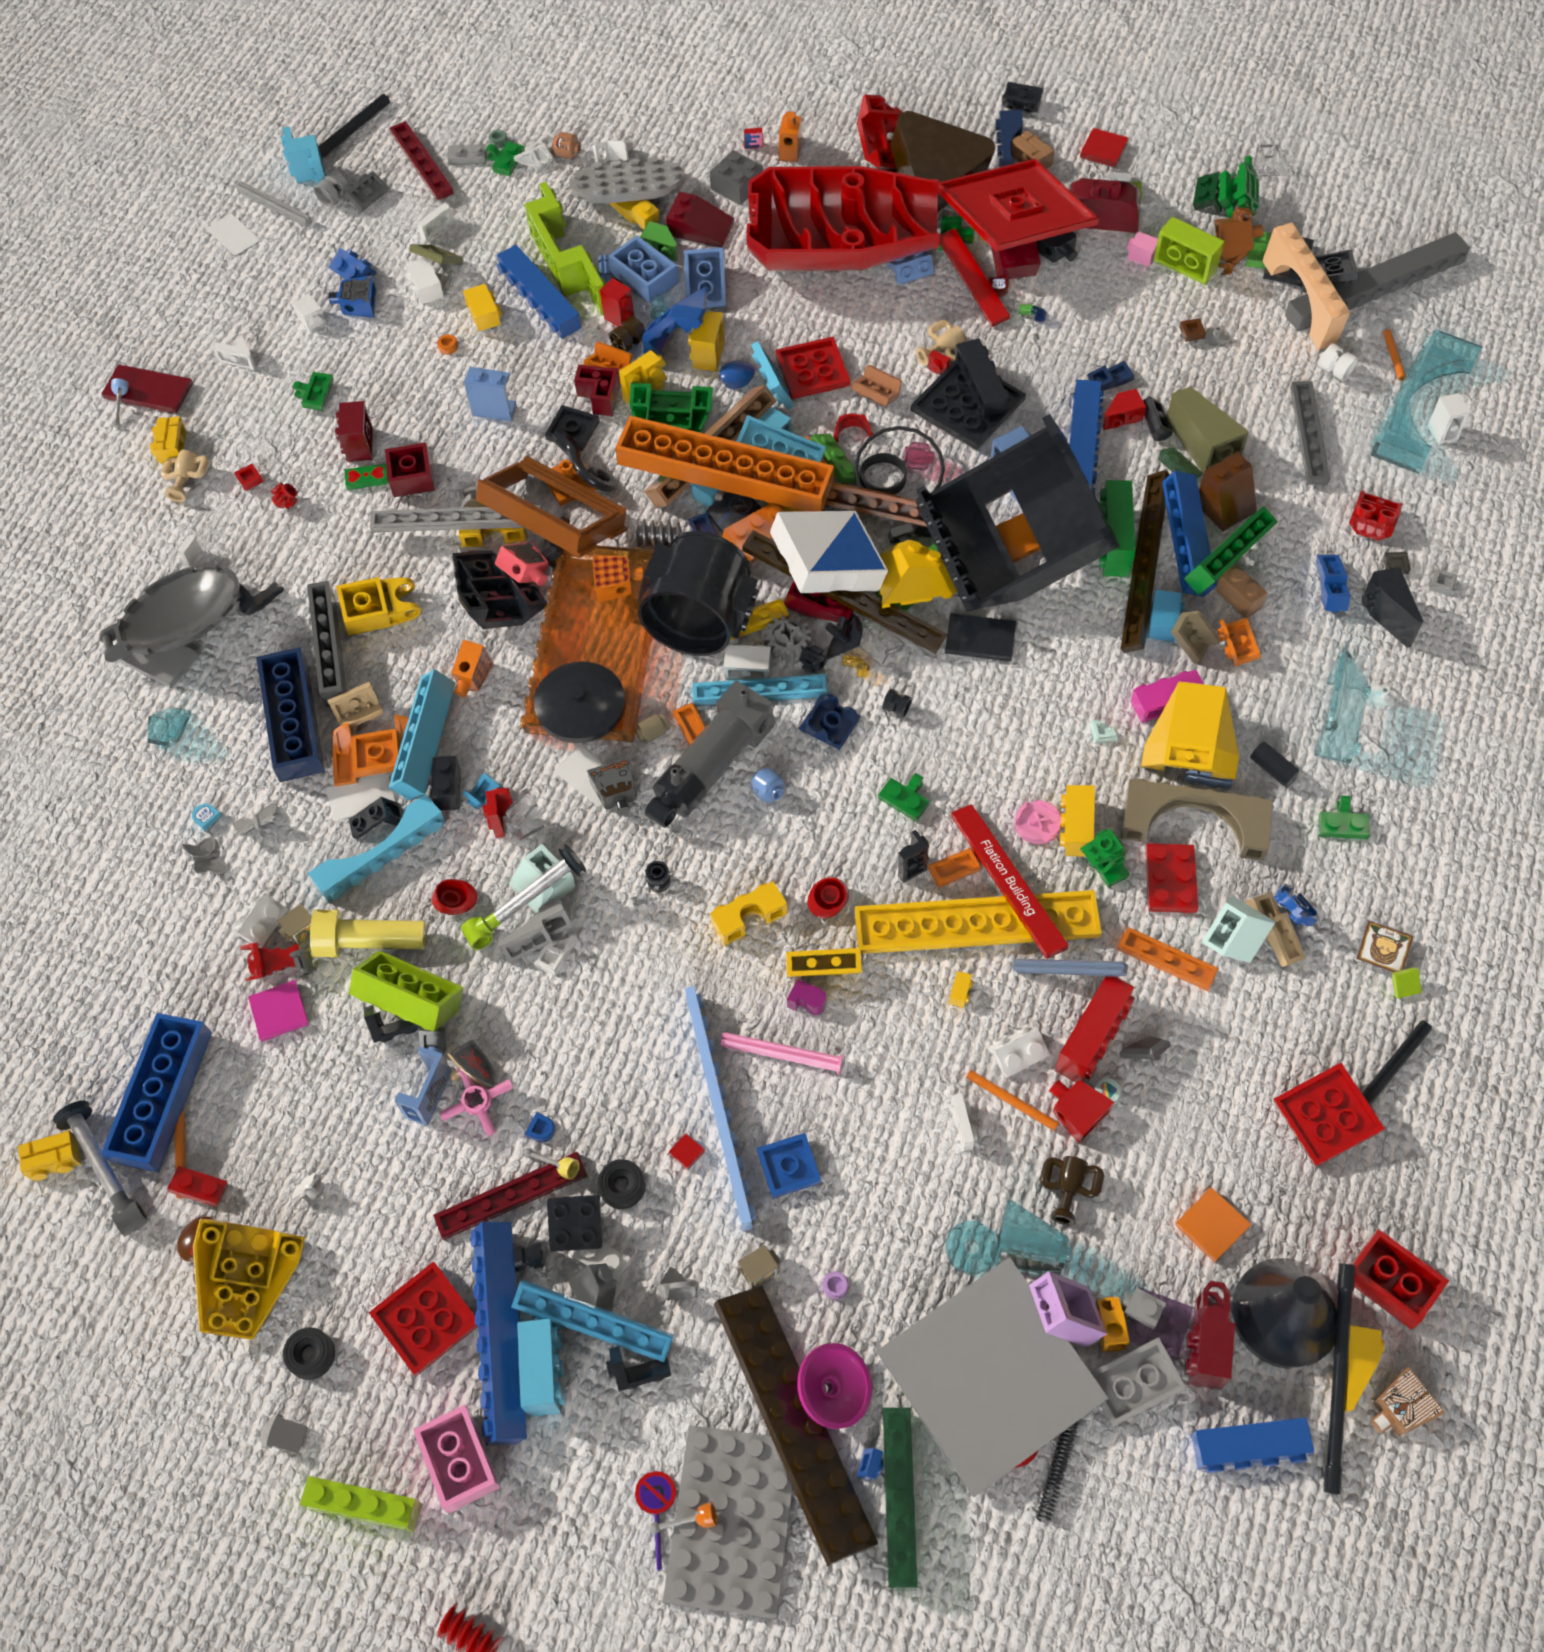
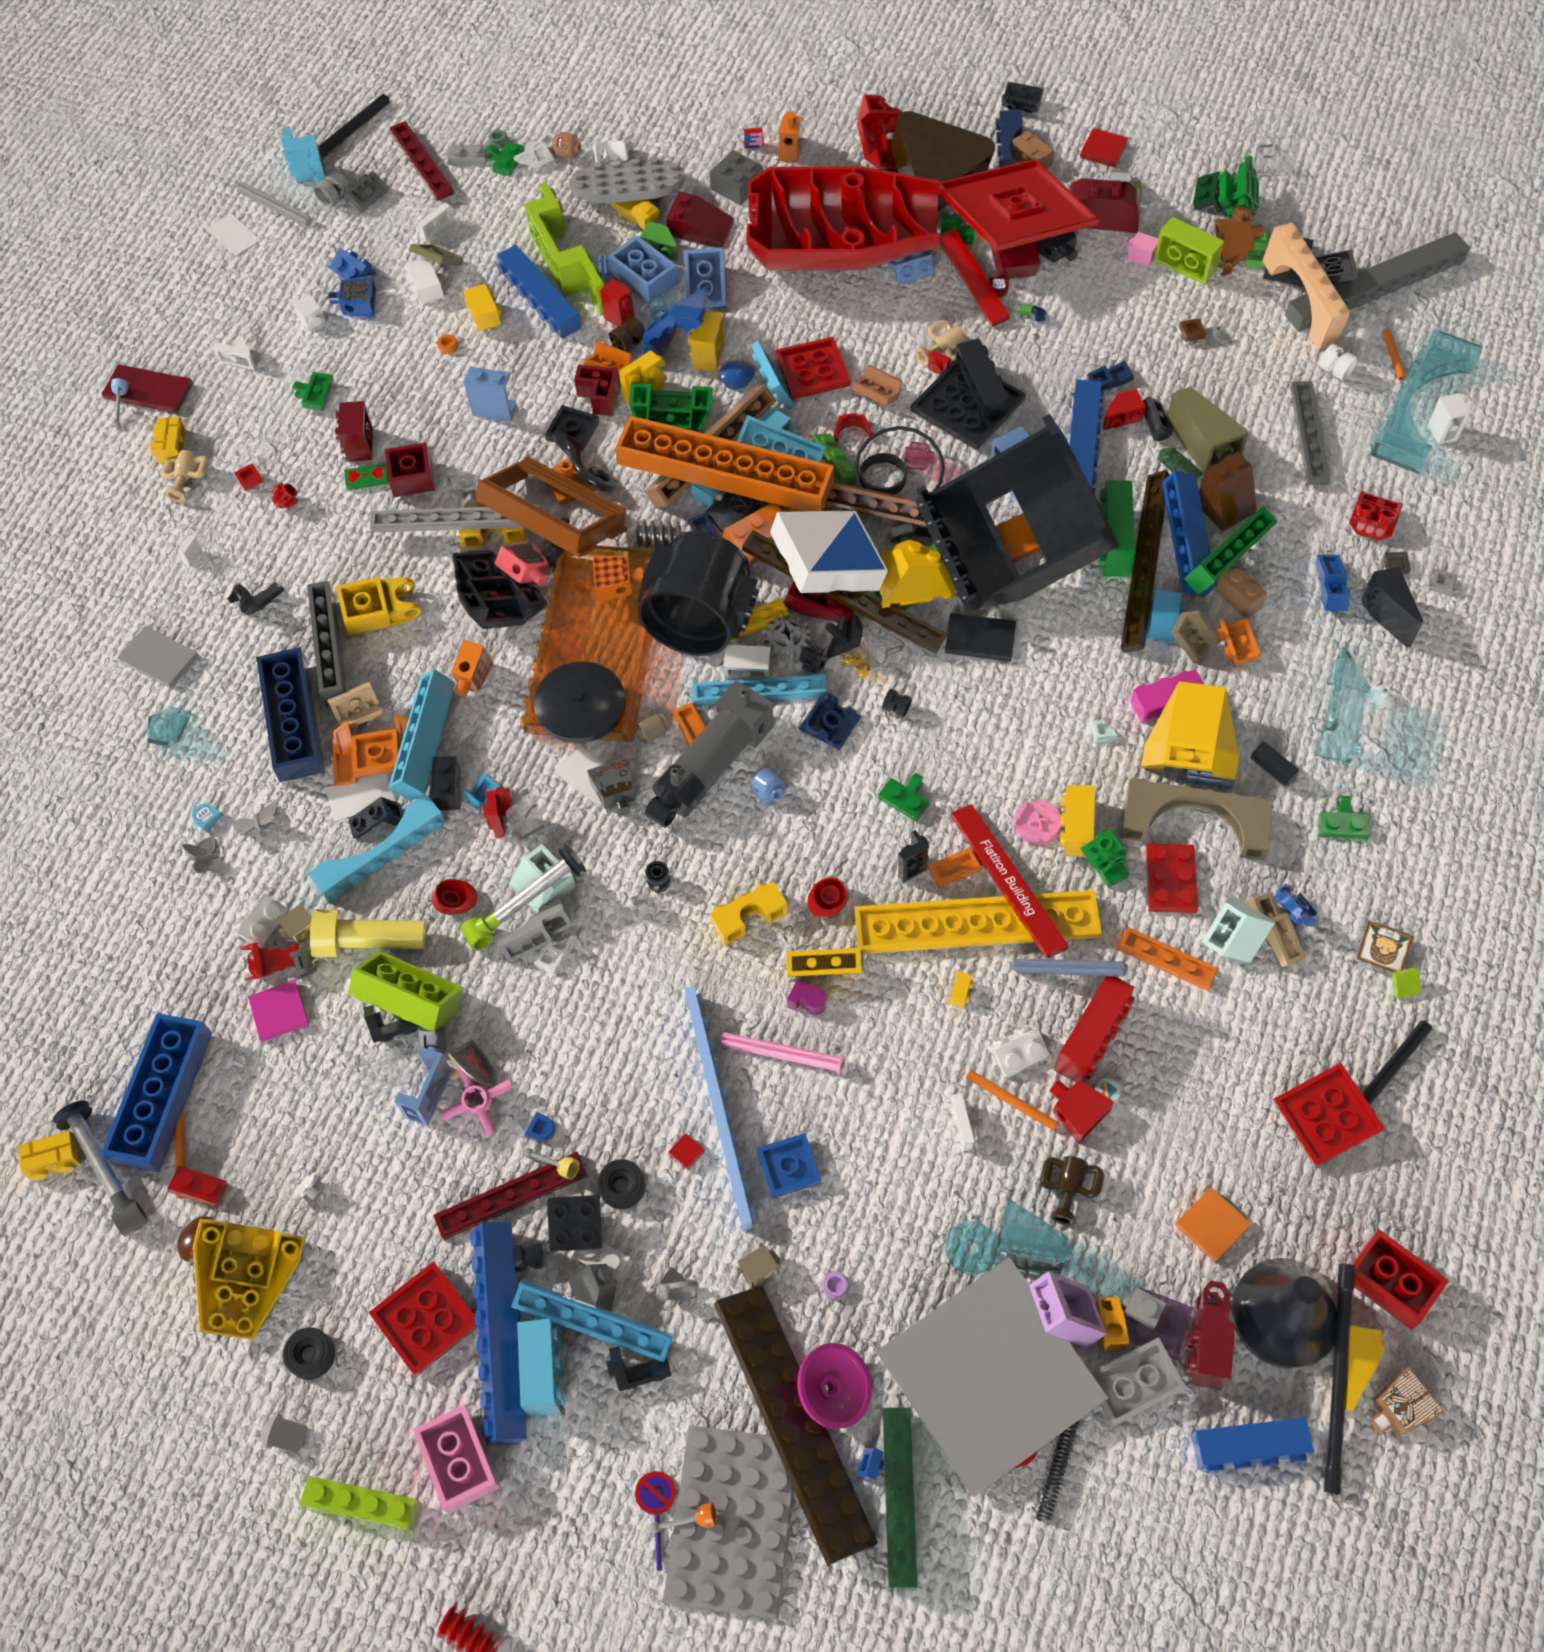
(173, 612): dark grey dish -> none
(1146, 1048): dark grey piece -> none

